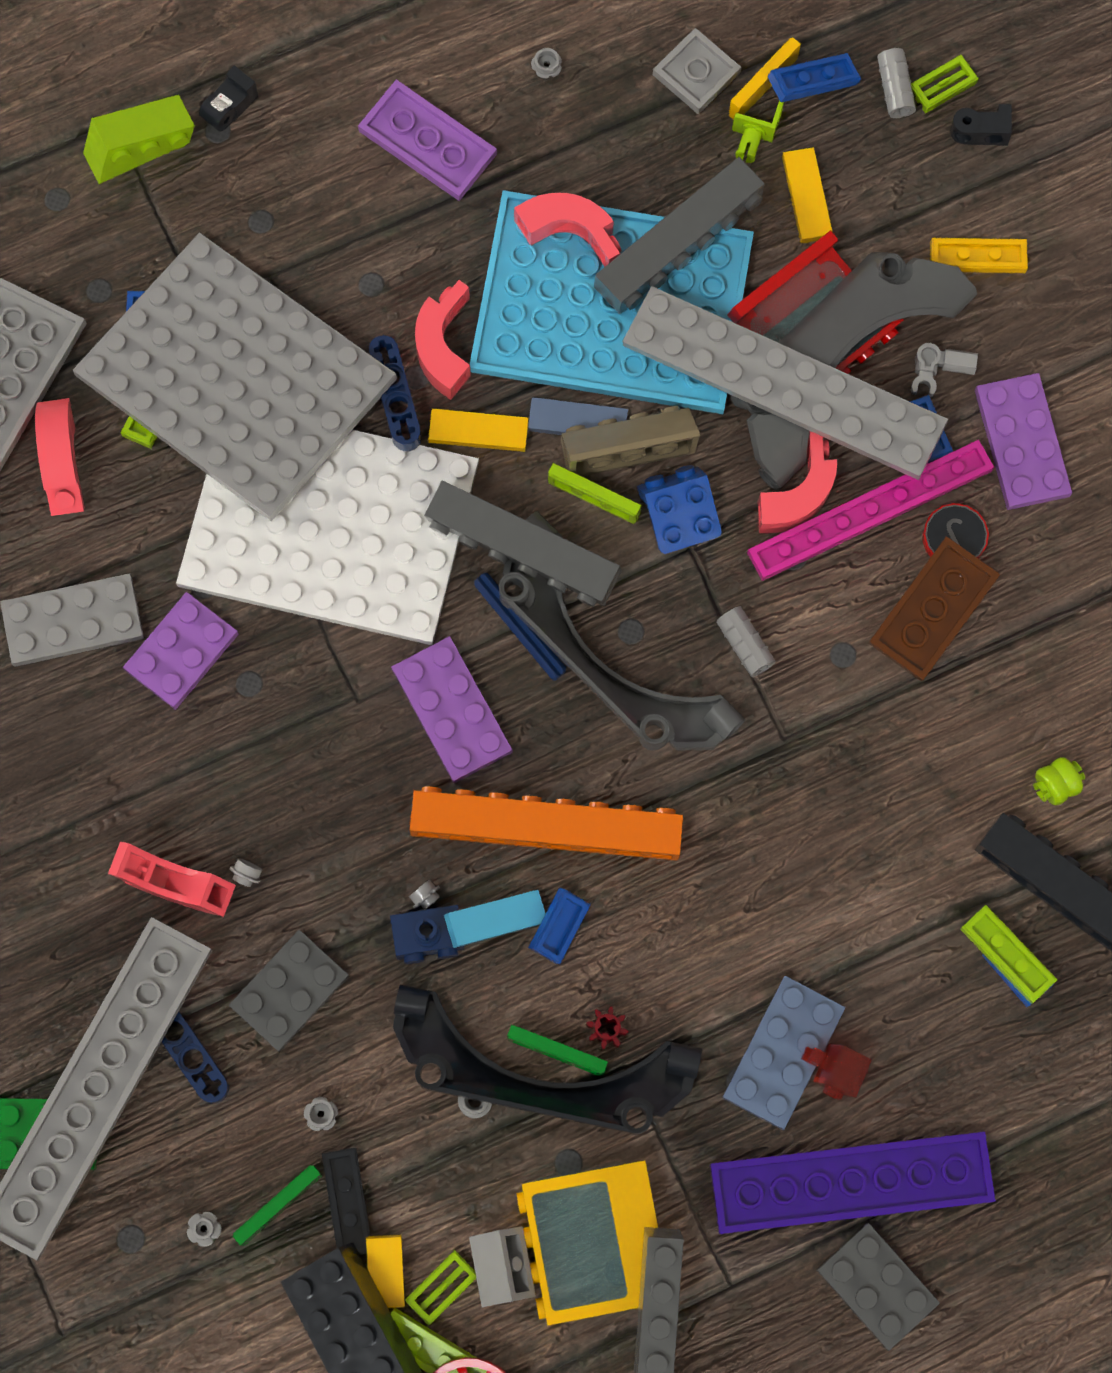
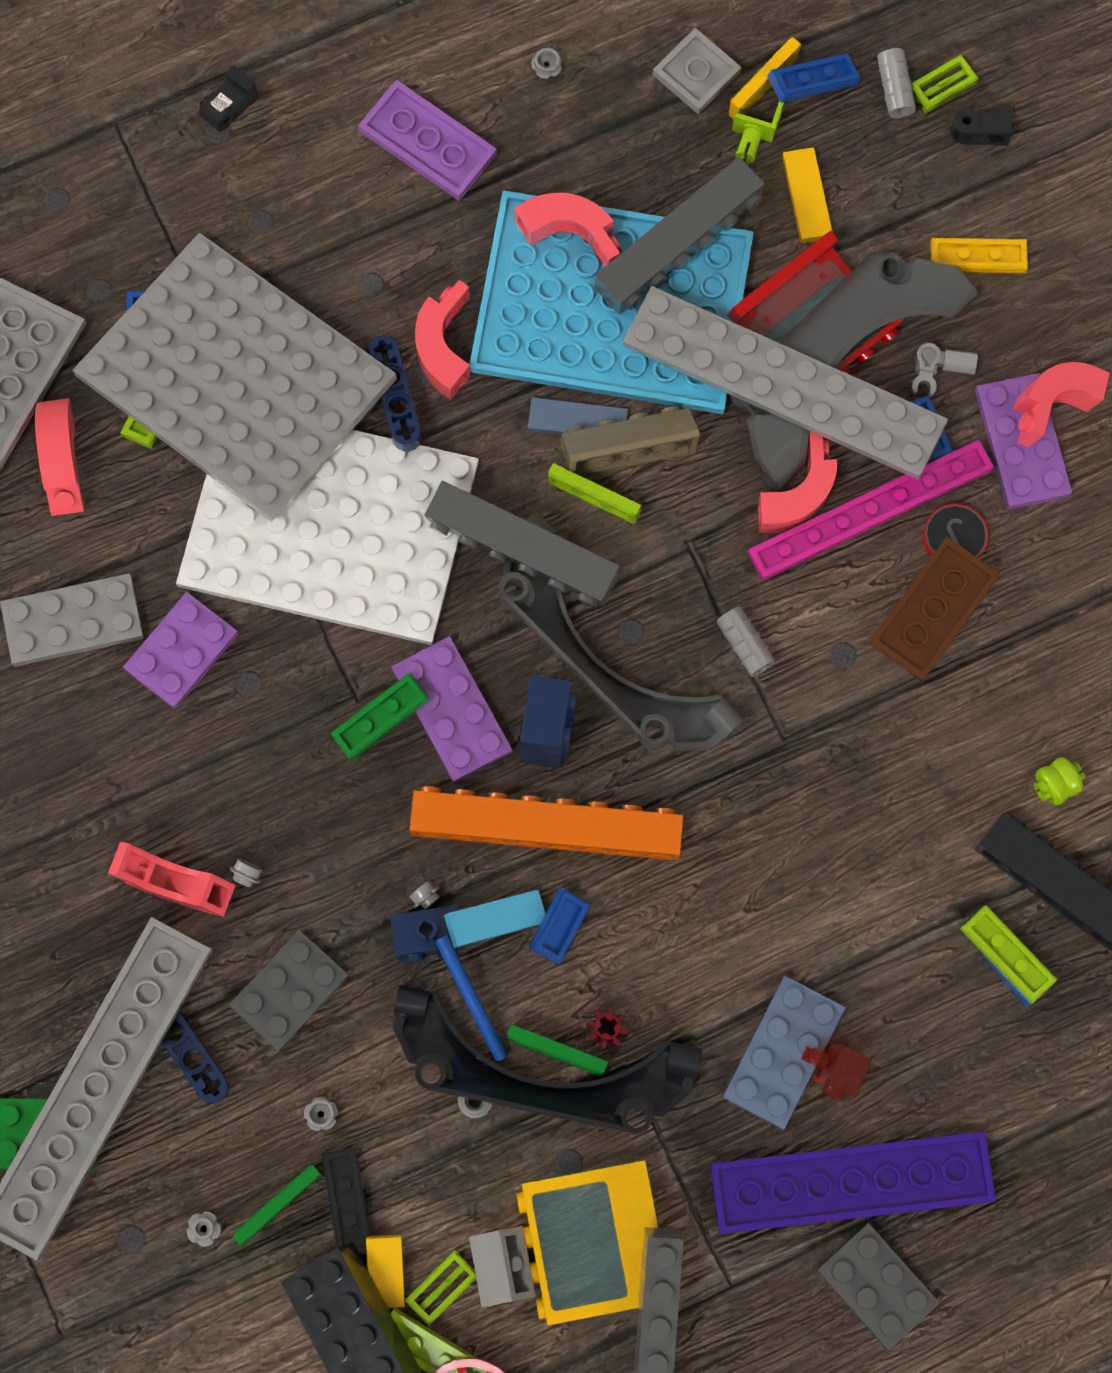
(136, 136): lime wedge -> none
(380, 716): none -> green tile
(471, 997): none -> blue bar
(478, 430): yellow tile -> none
(537, 648): dark blue axle -> none
(547, 722): none -> dark blue brick
(680, 508): blue bracket -> none
(1067, 383): none -> coral arch

